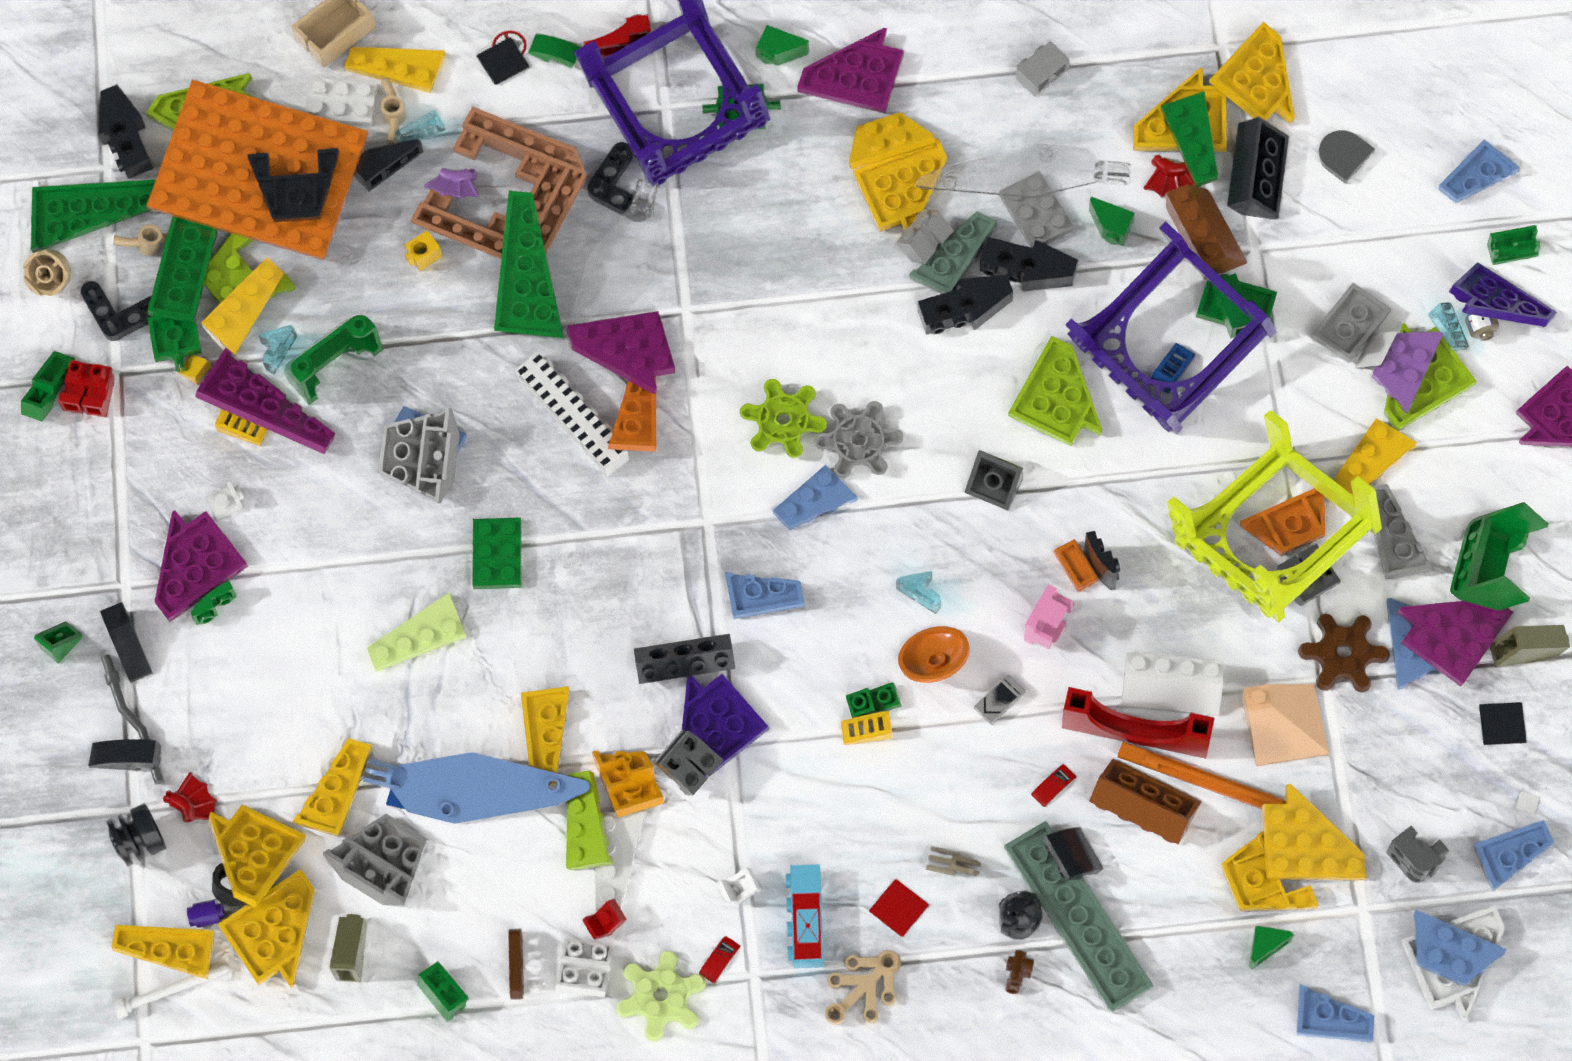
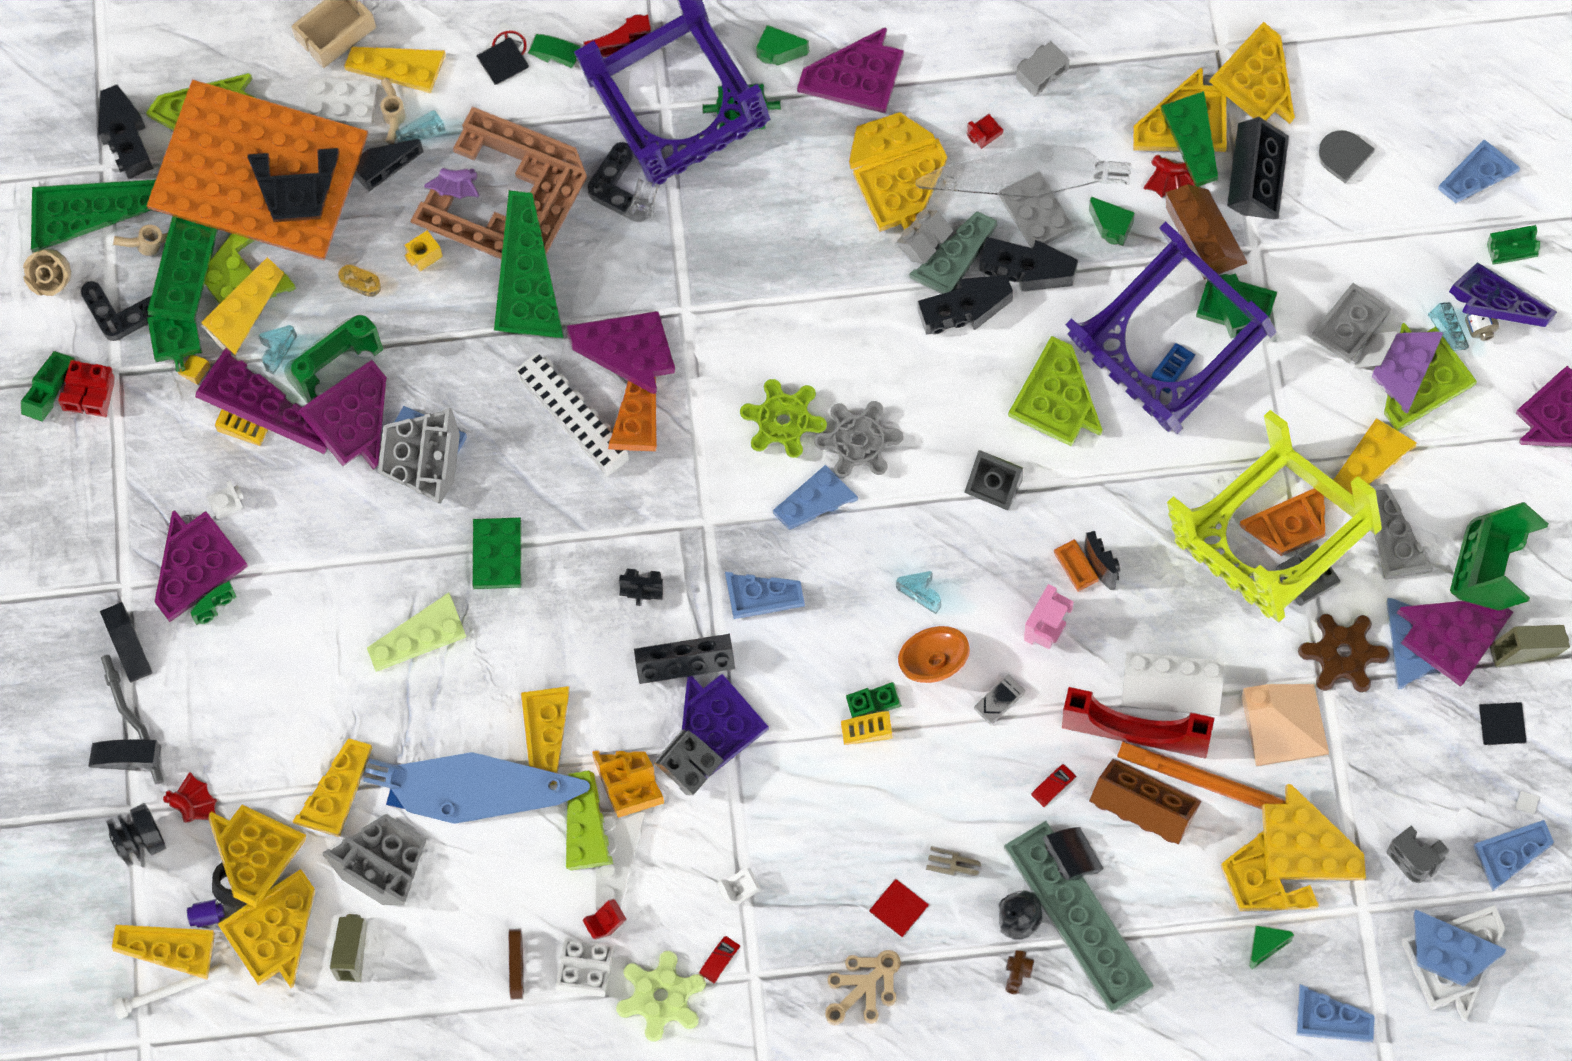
(58, 640): green slope -> none
(351, 415): none -> magenta wing
(361, 276): none -> clear yellow beam
(442, 990): green hinge -> none
(641, 587): none -> black hips
(806, 916): medium azure brick -> none
(984, 131): none -> red bracket

